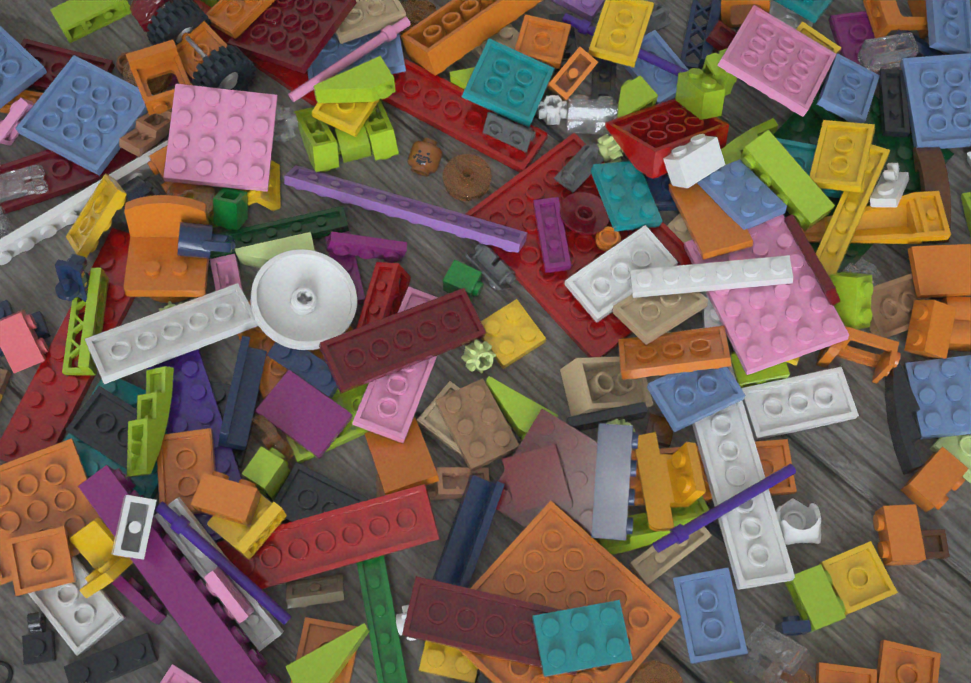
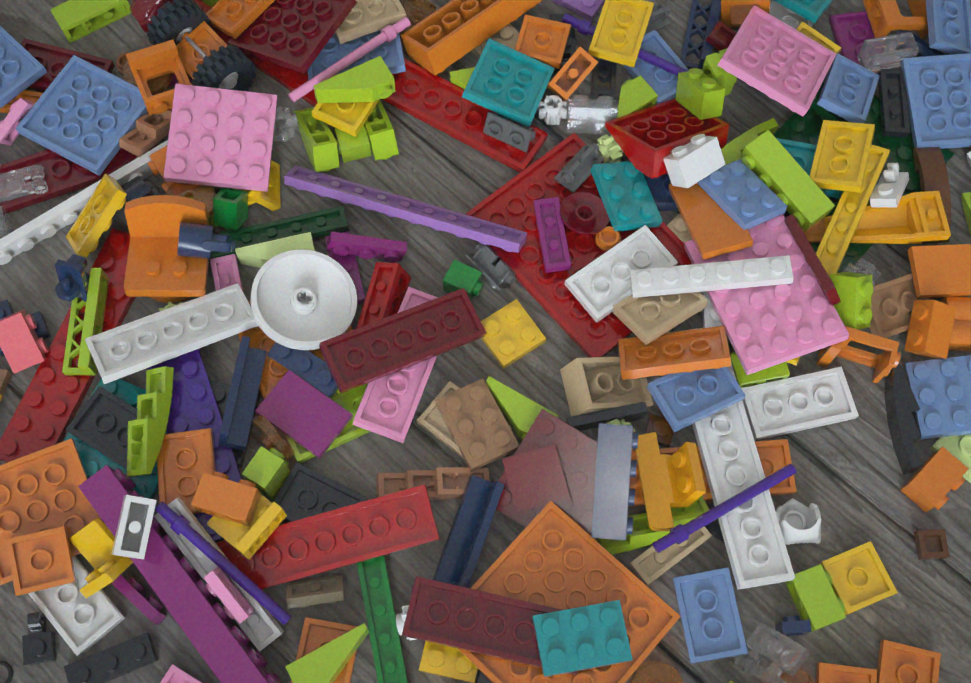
(402, 464): orange tile -> none
(424, 157): dark orange head -> none
(467, 187): clear orange plate -> none
(478, 356): yellowish green gear -> none
(899, 535): orange brick -> none

